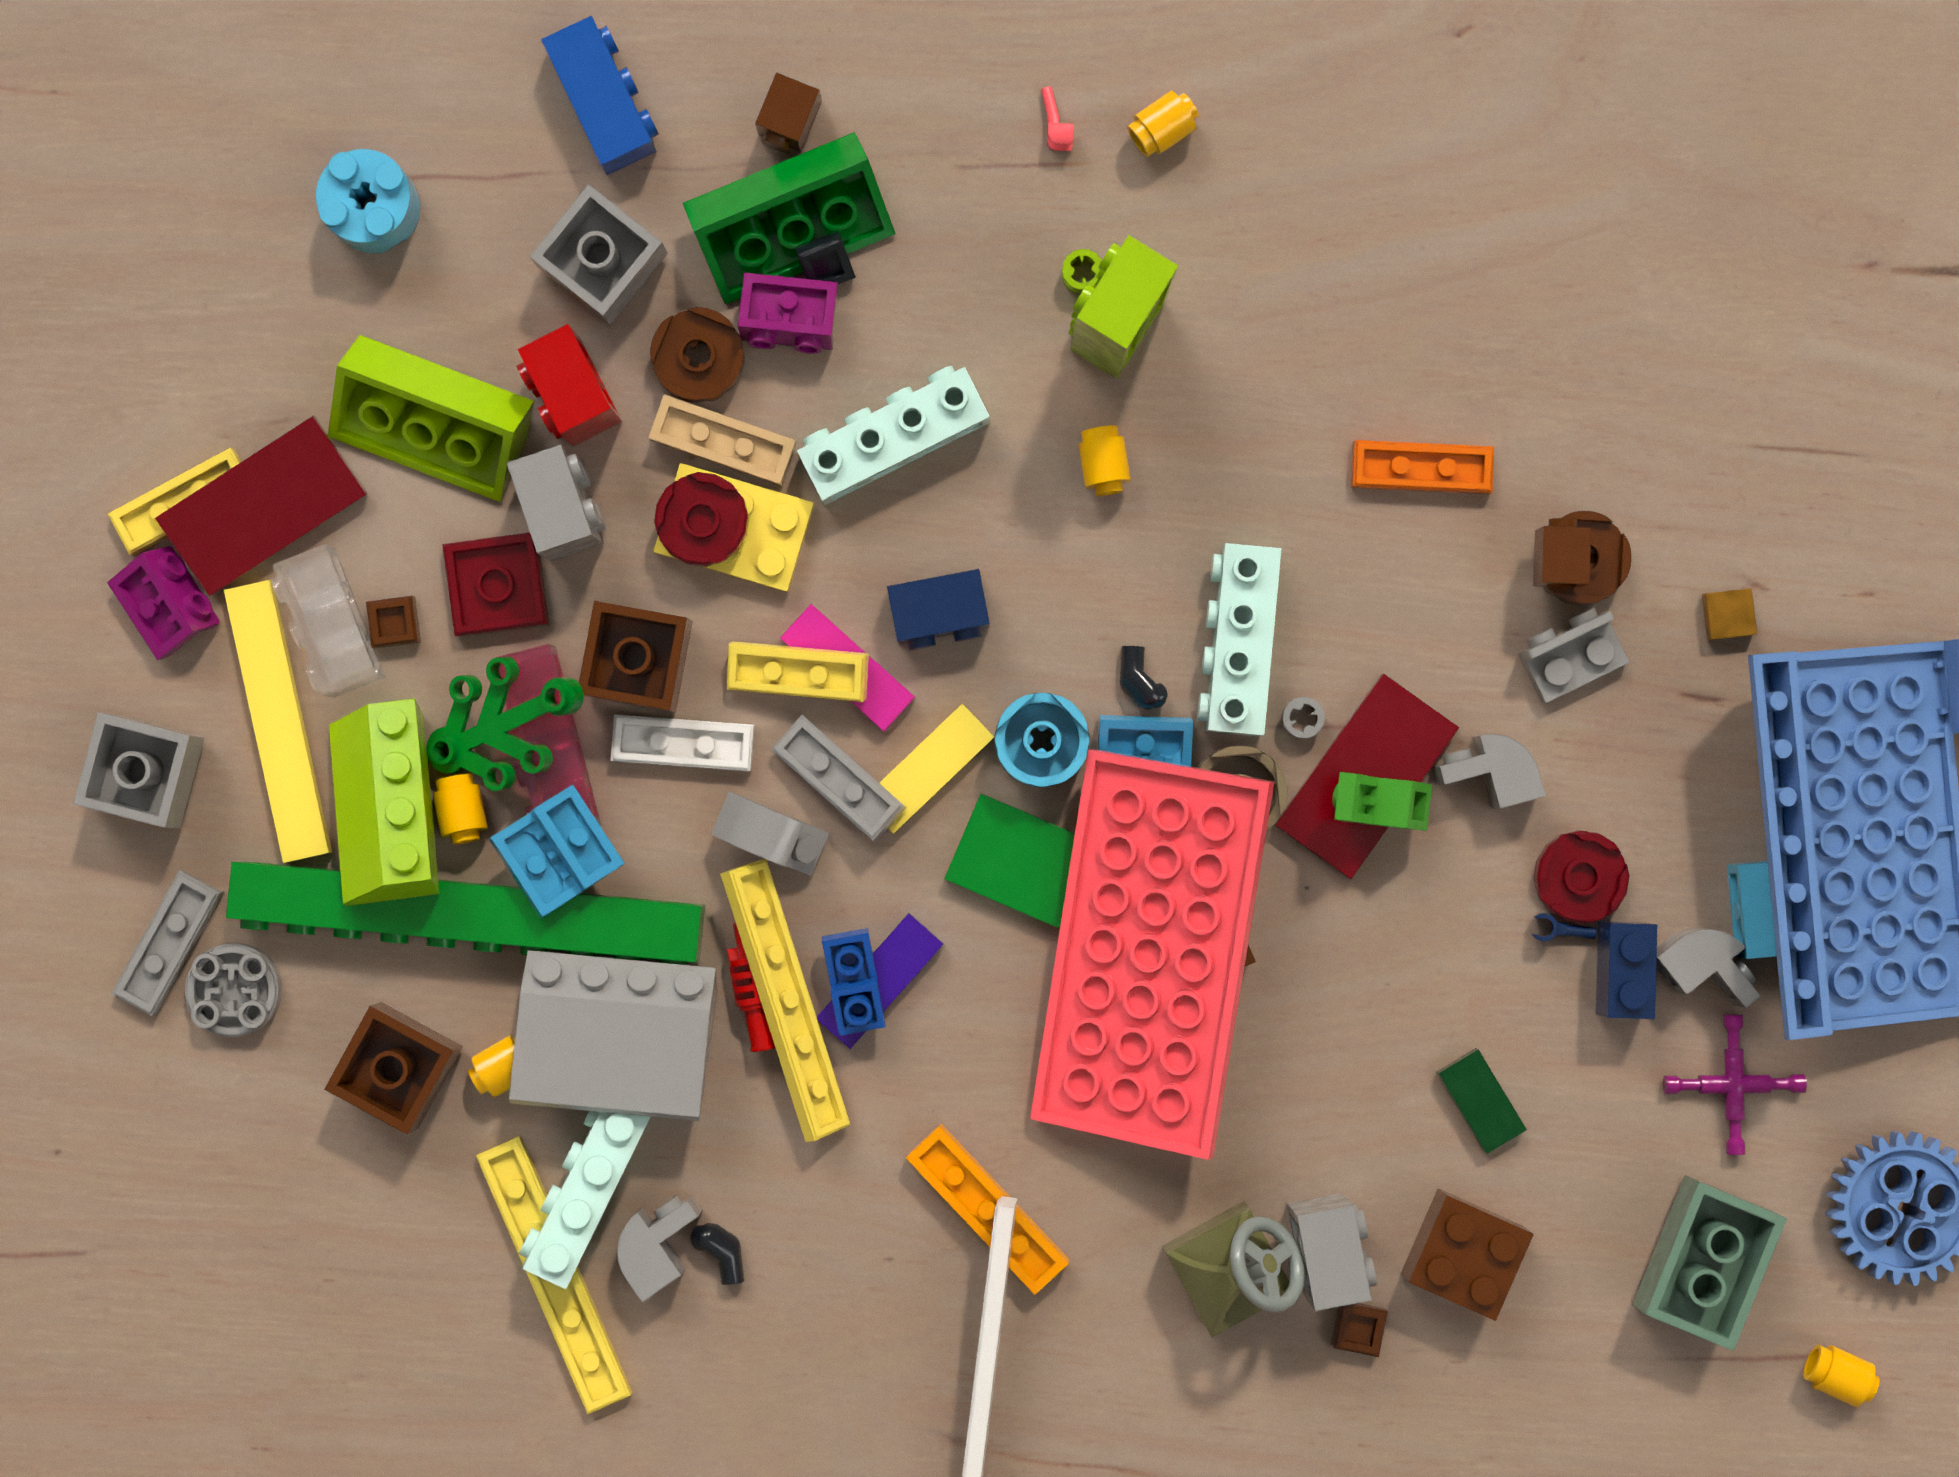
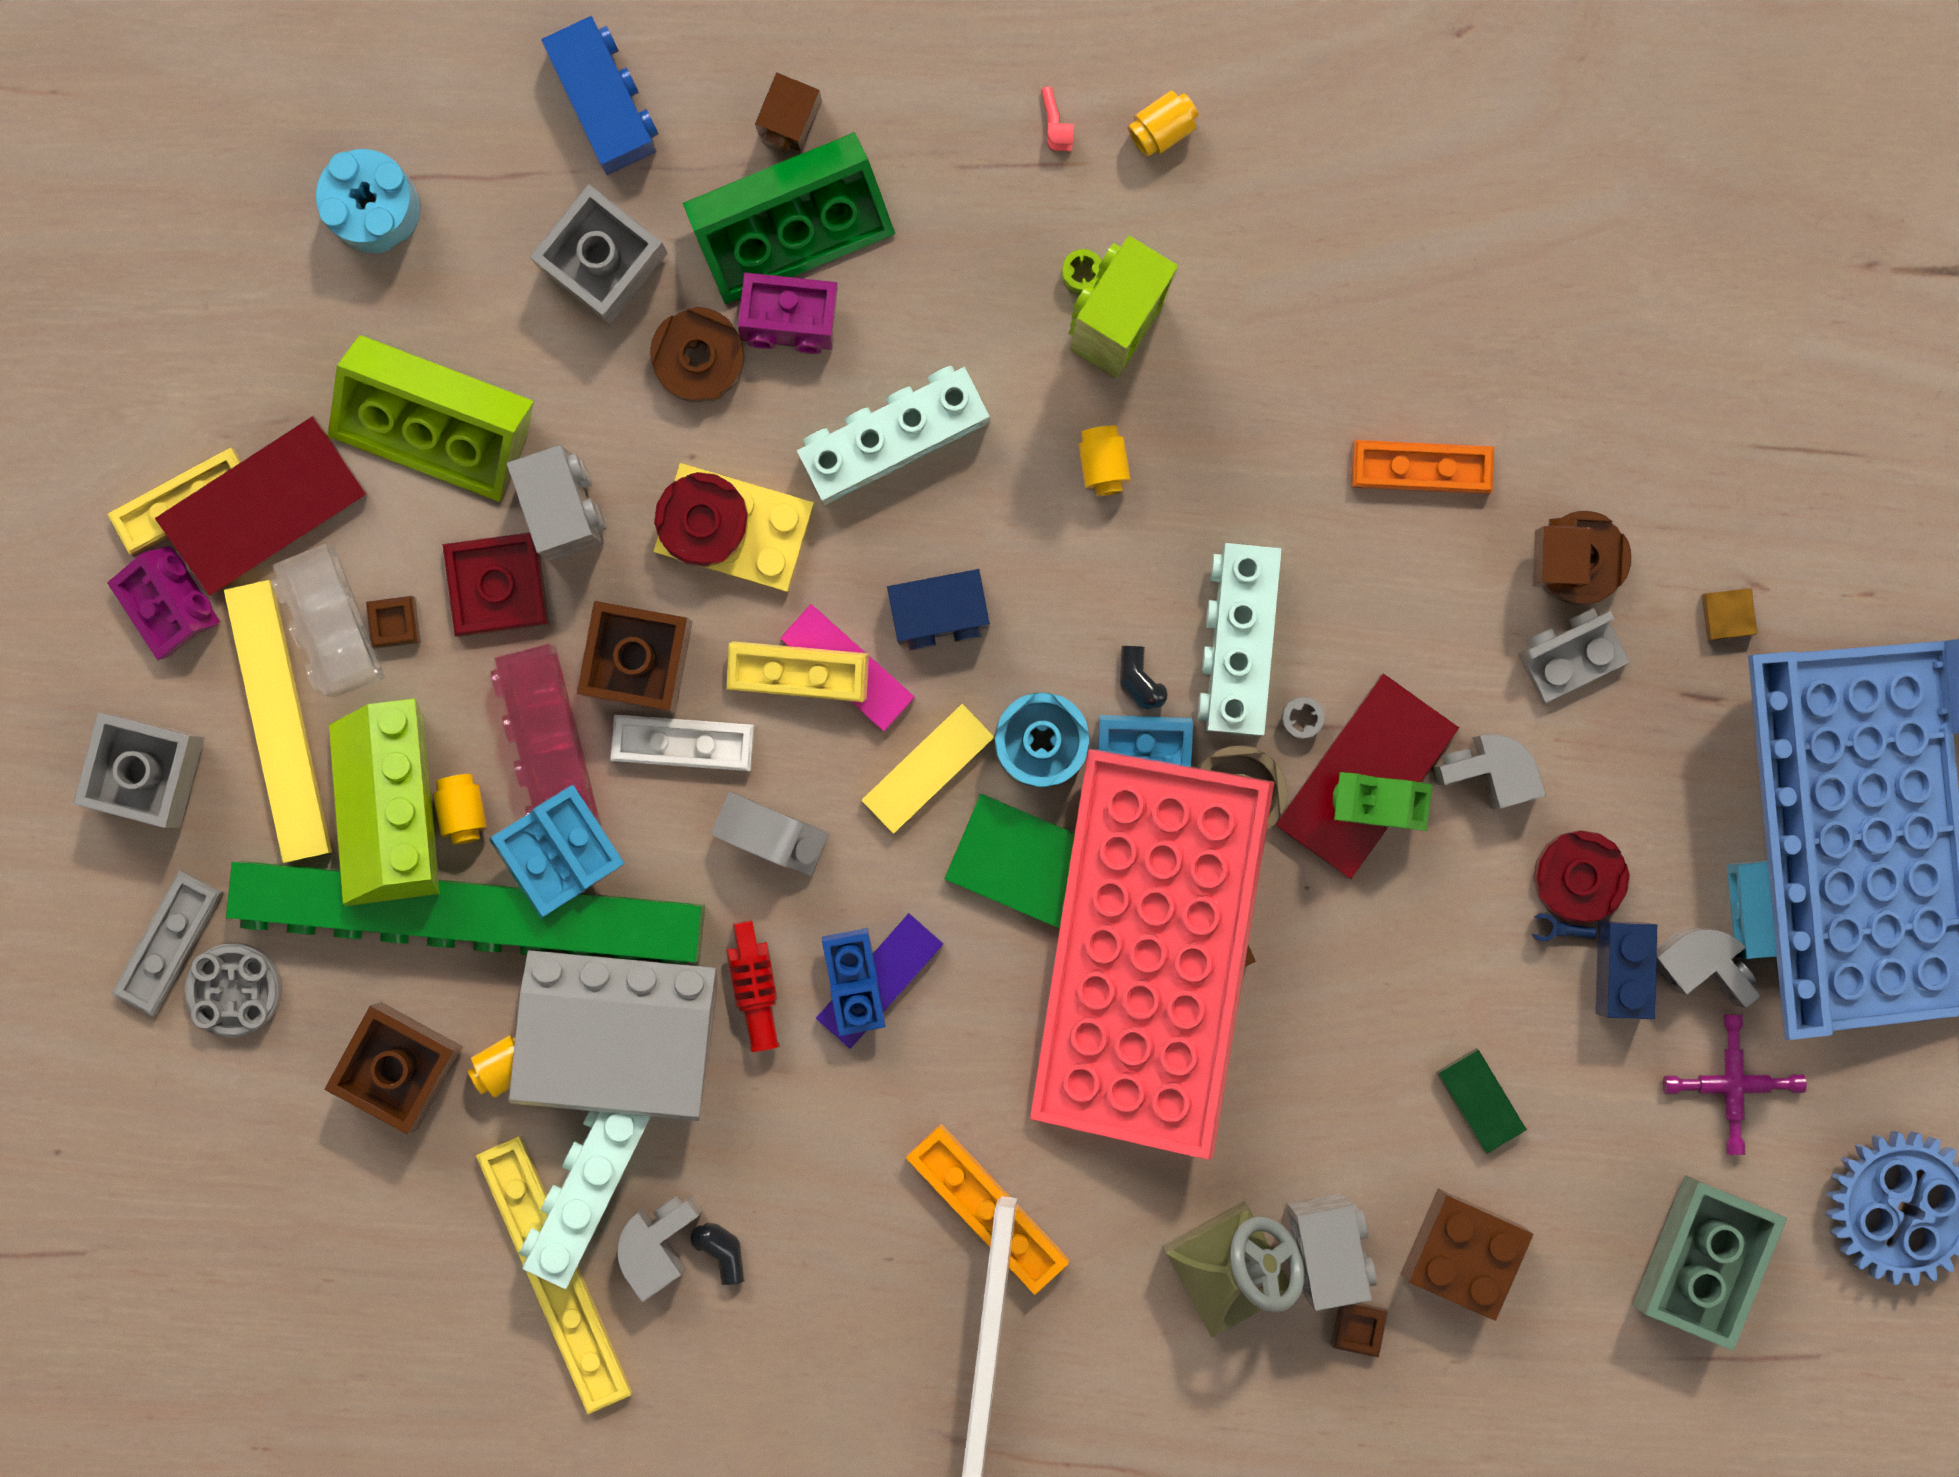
(495, 725): green plant -> none
(569, 385): red brick -> none
(722, 440): tan plate -> none
(785, 999): light yellow tile -> none
(826, 259): black tile -> none
(838, 778): light grey tile -> none
(1841, 1375): yellow brick -> none

